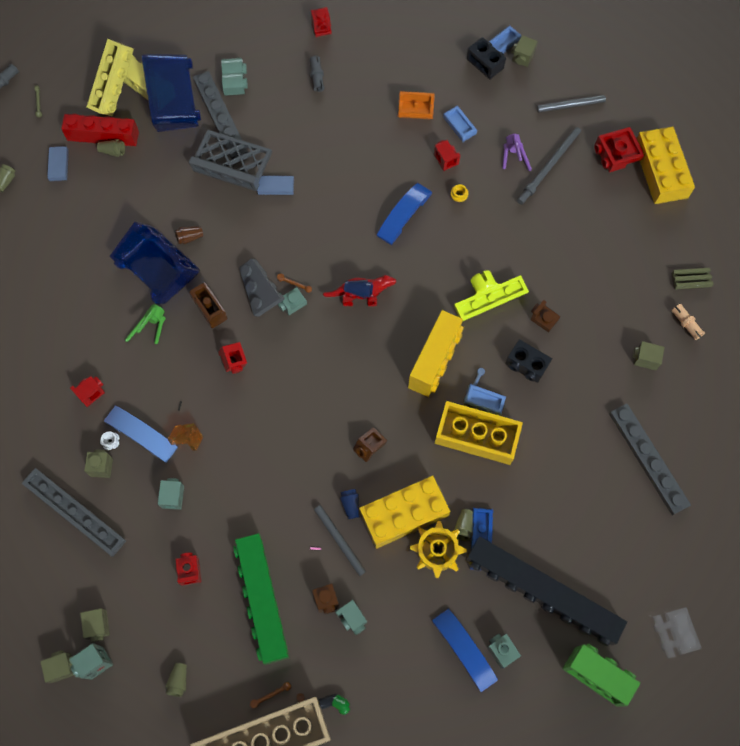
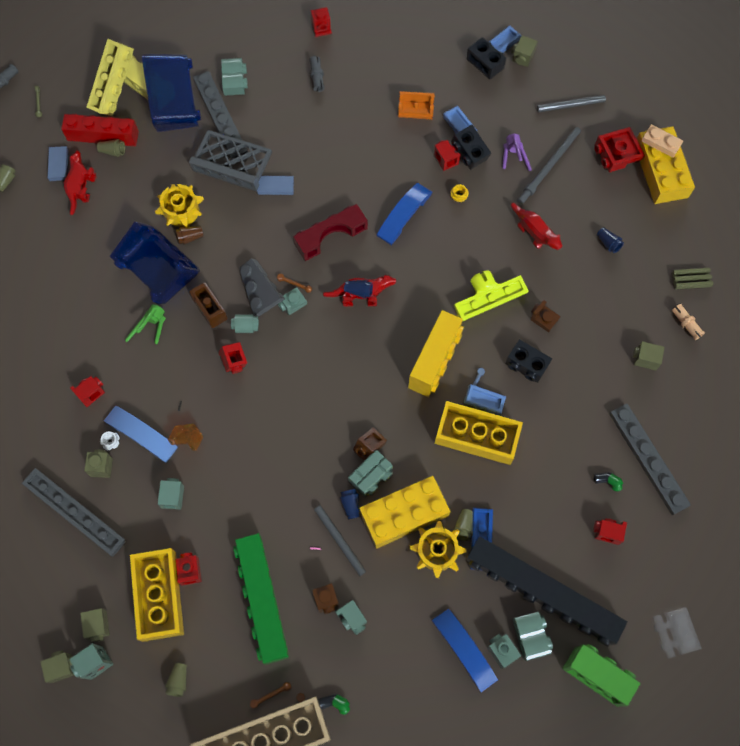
(76, 181): none -> red animal
(156, 595): none -> yellow brick
(179, 205): none -> yellow brick
(245, 323): none -> sand green brick
(348, 221): none -> dark red arch
(371, 473): none -> sand green brick
(474, 145): none -> black brick
(532, 636): none -> sand green brick
(536, 228): none -> red animal
(610, 240): none -> dark blue cone
(610, 478): none -> arm
(610, 531): none -> red brick
(662, 141): none -> light nougat plate

